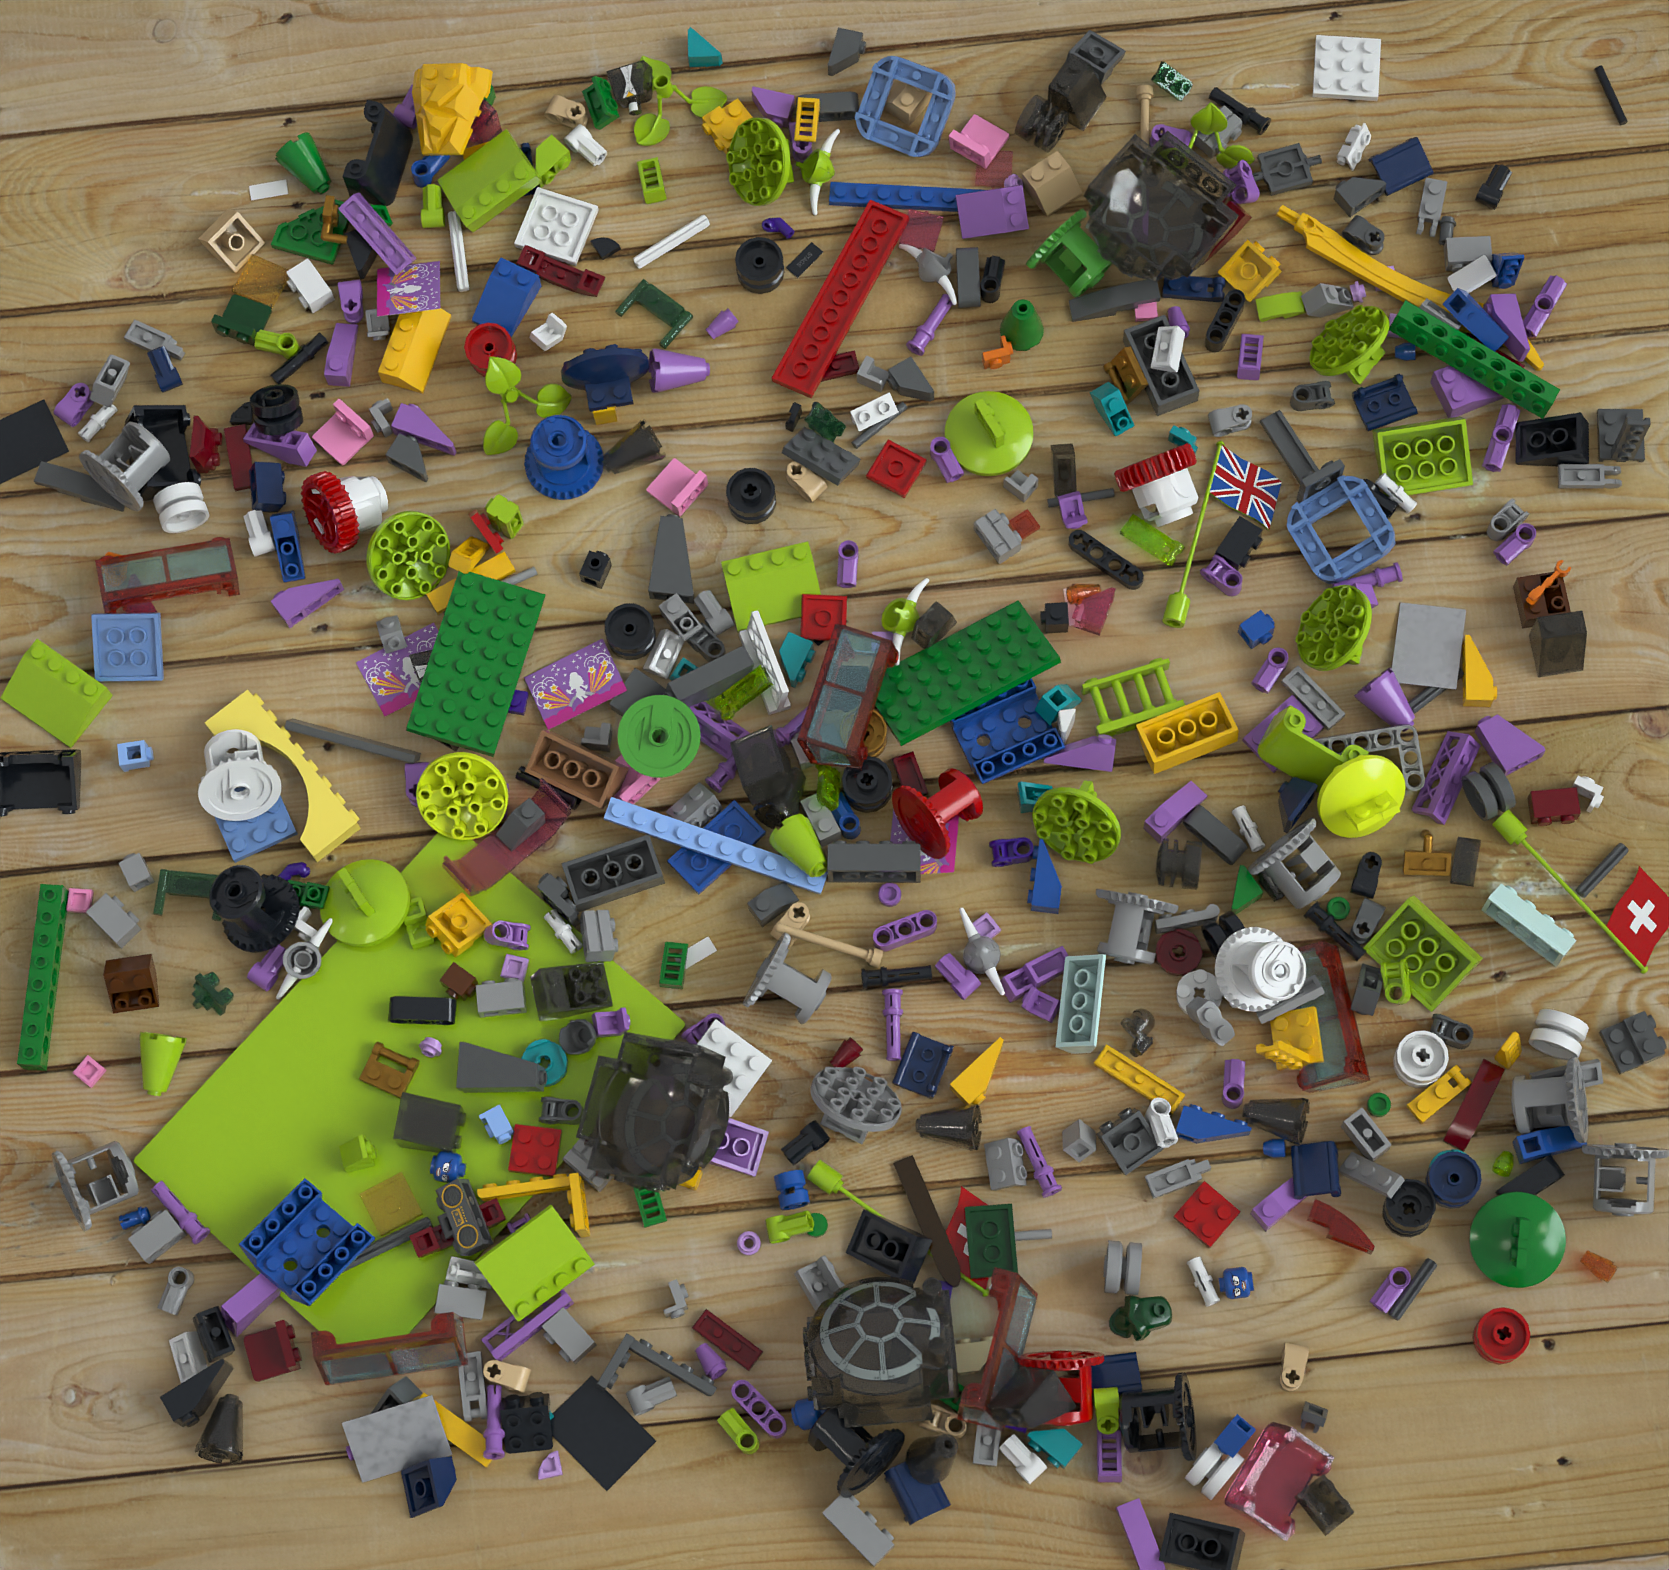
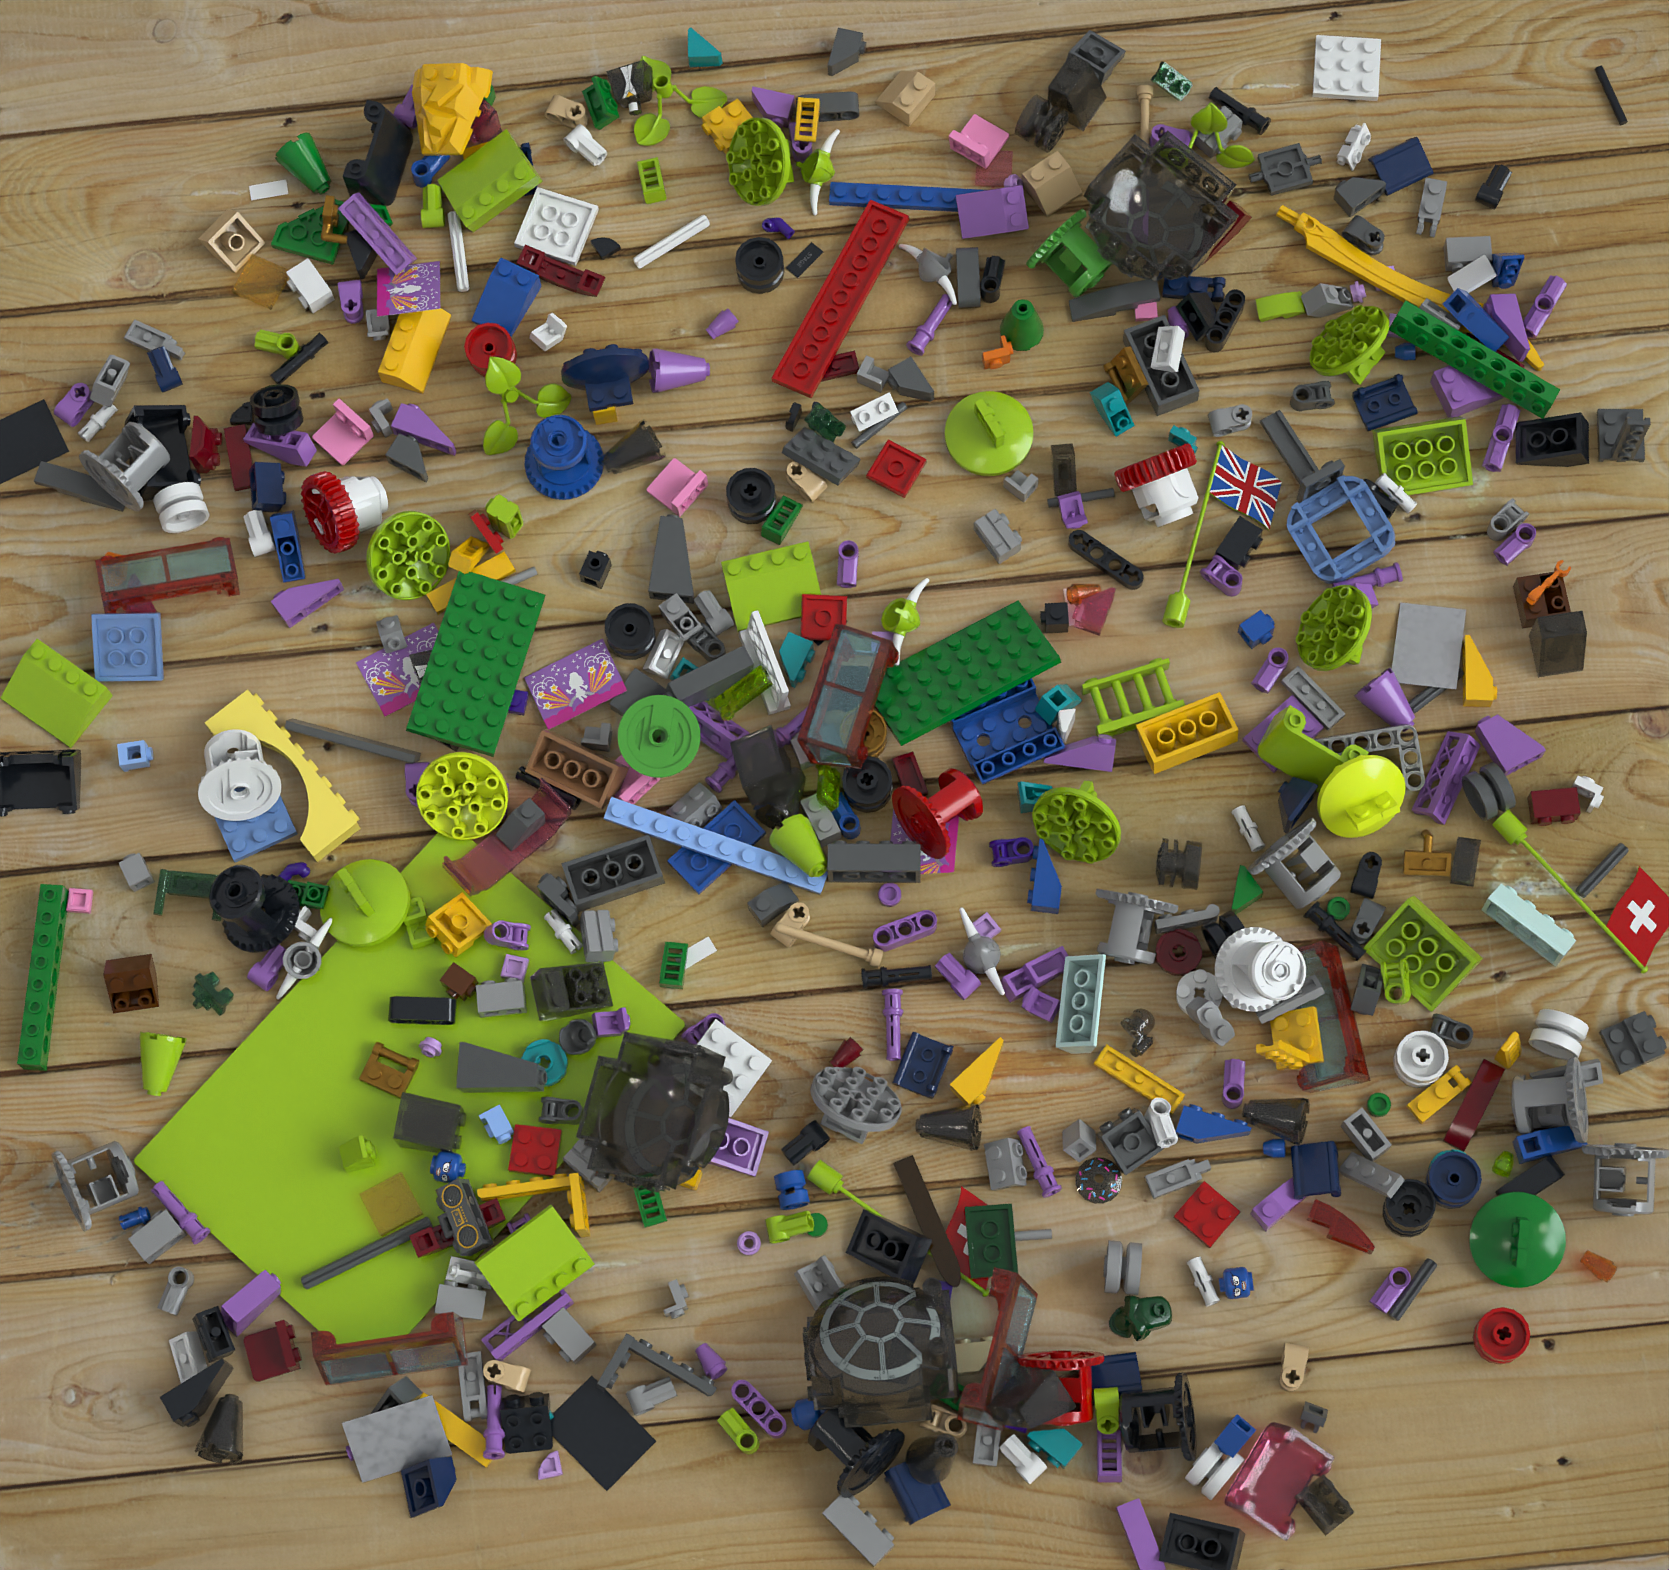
(89, 1071): bright pink tile -> none
(114, 920): light grey brick -> none
(242, 319): dark green bracket -> none
(291, 1235): blue slope -> none
(341, 355): medium lavender slope -> none
(550, 159): lime slope -> none
(659, 305): clear green plate -> none
(727, 1340): dark red tile -> none
(775, 532): none -> green slope
(788, 982): light grey piece -> none
(876, 95): medium blue plate -> none
(922, 230): clear pink piece -> none
(934, 624): clear smoke torso -> none
(946, 461): medium lavender piece -> none
(1024, 524): clear red tile -> none
(1098, 1192): none -> clear smoke dish
(1151, 539): clear neon green plate -> none
(1173, 811): medium lavender slope -> none
(1197, 313): none -> black slope
(1215, 834): dark grey beam -> none
(1243, 177): medium lavender piece -> none
(1250, 269): yellow plate -> none
(1250, 370): medium lavender slope -> none
(1269, 886): clear smoke cone -> none
(1446, 228): dark grey pin -> none
(1587, 476): light grey hinge -> none

